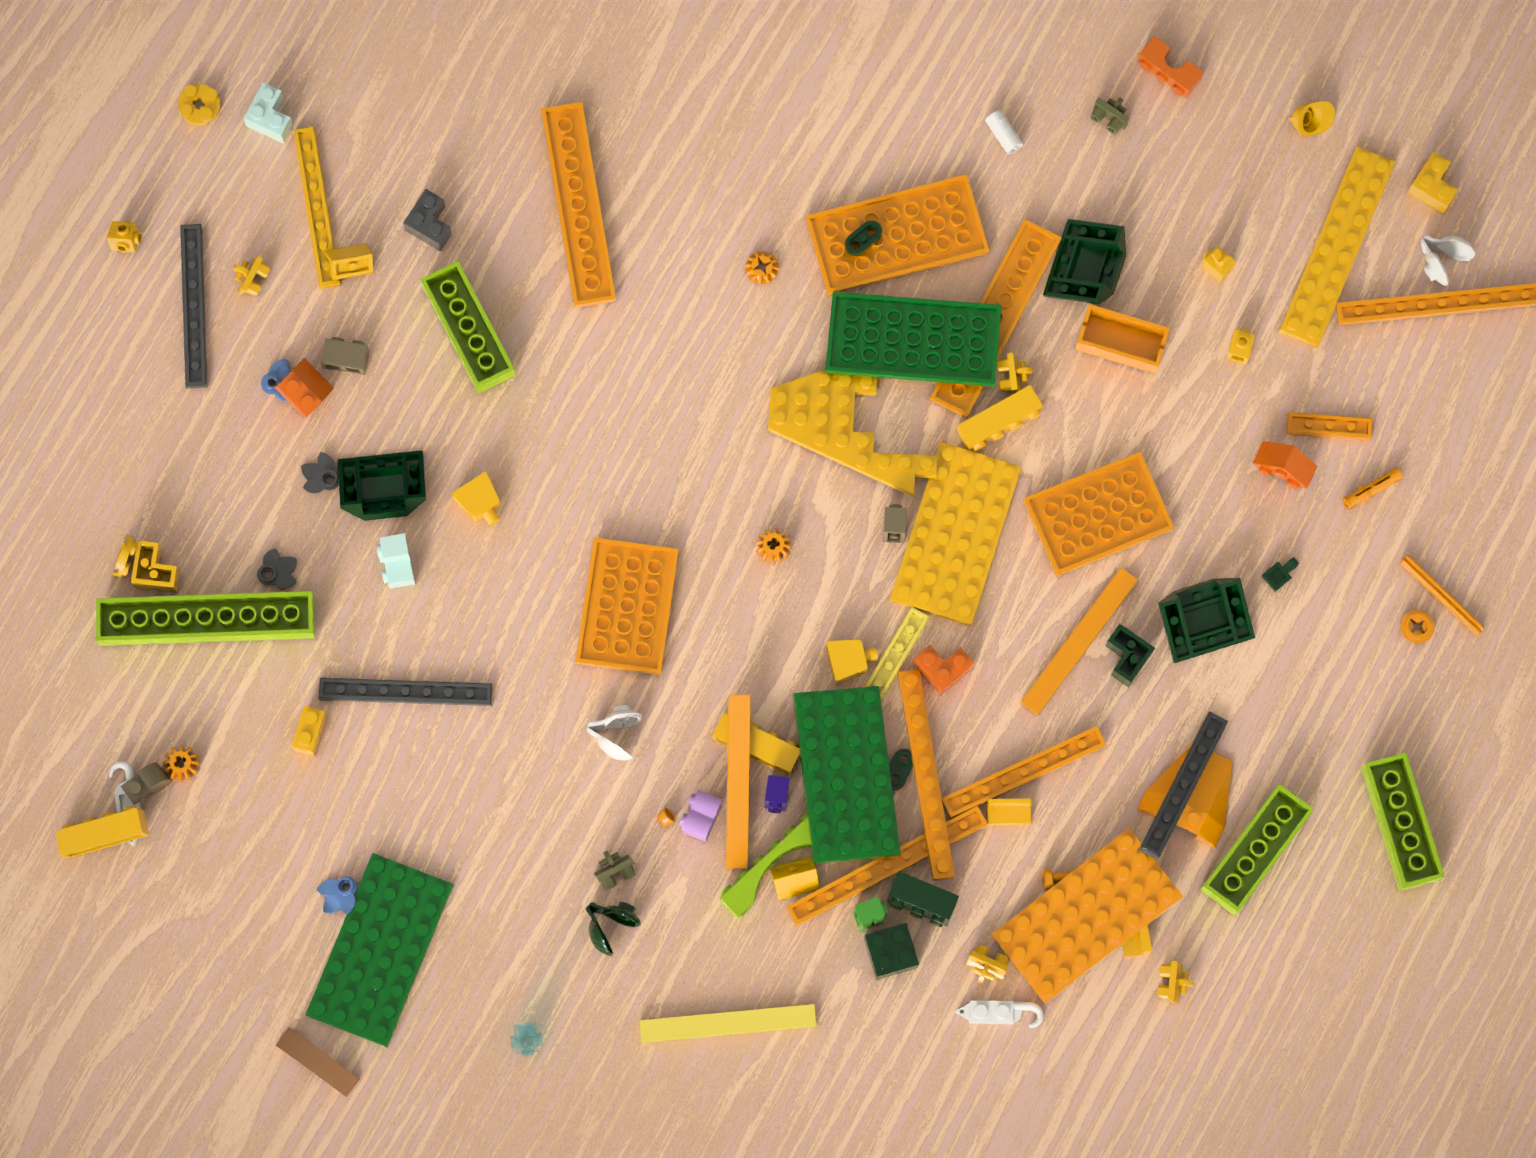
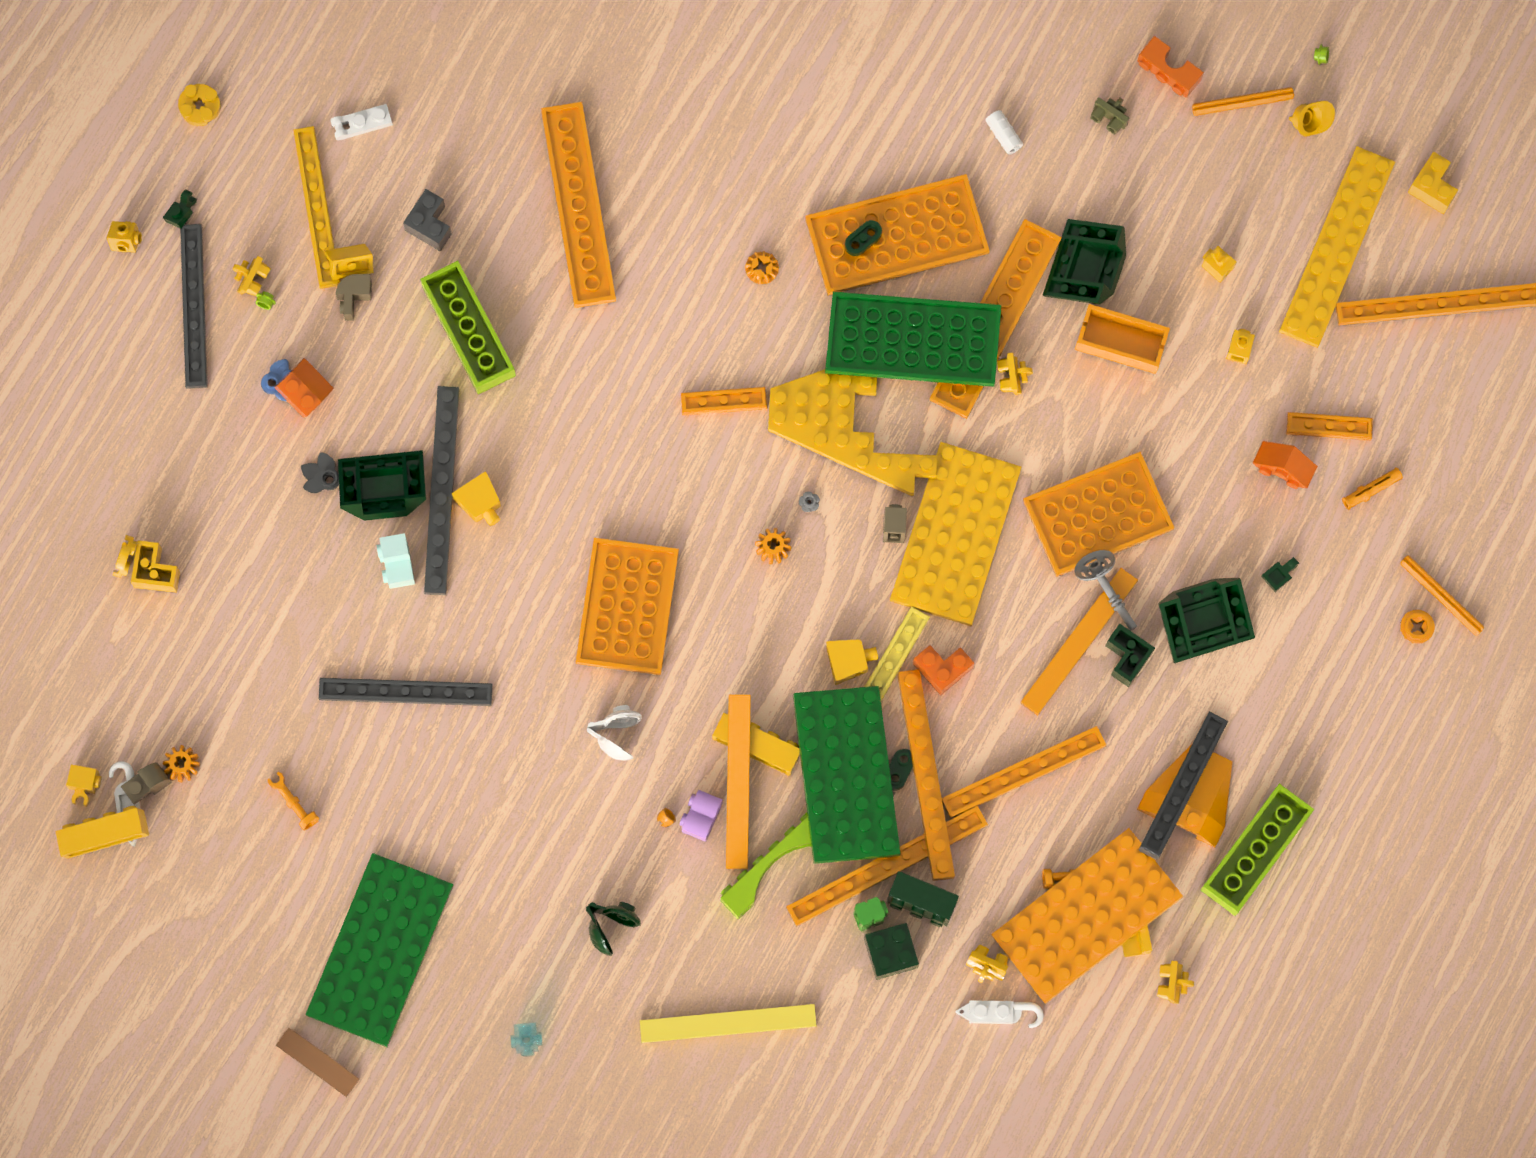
(83, 780): none -> yellow brick
(180, 212): none -> dark green plate
(205, 618): lime brick -> none
(264, 114): light aqua brick -> none
(265, 300): none -> lime plate
(279, 567): dark grey plate -> none
(307, 820): none -> light orange piece
(309, 731): yellow brick -> none
(336, 896): medium blue plate -> none
(345, 356): dark tan brick -> none
(353, 288): none -> dark tan brick
(362, 122): none -> white plate
(441, 490): none -> dark grey plate
(606, 874): olive hips -> none
(723, 401): none -> light orange tile
(776, 793): dark purple brick -> none
(795, 878): yellow panel -> none
(814, 502): none -> light grey plate
(1000, 418): yellow brick -> none
(1009, 811): yellow panel -> none
(1099, 572): none -> light grey dish
(1243, 101): none -> light orange axle
(1321, 54): none -> lime plate
(1402, 822): lime brick -> none
(1452, 246): white animal -> none

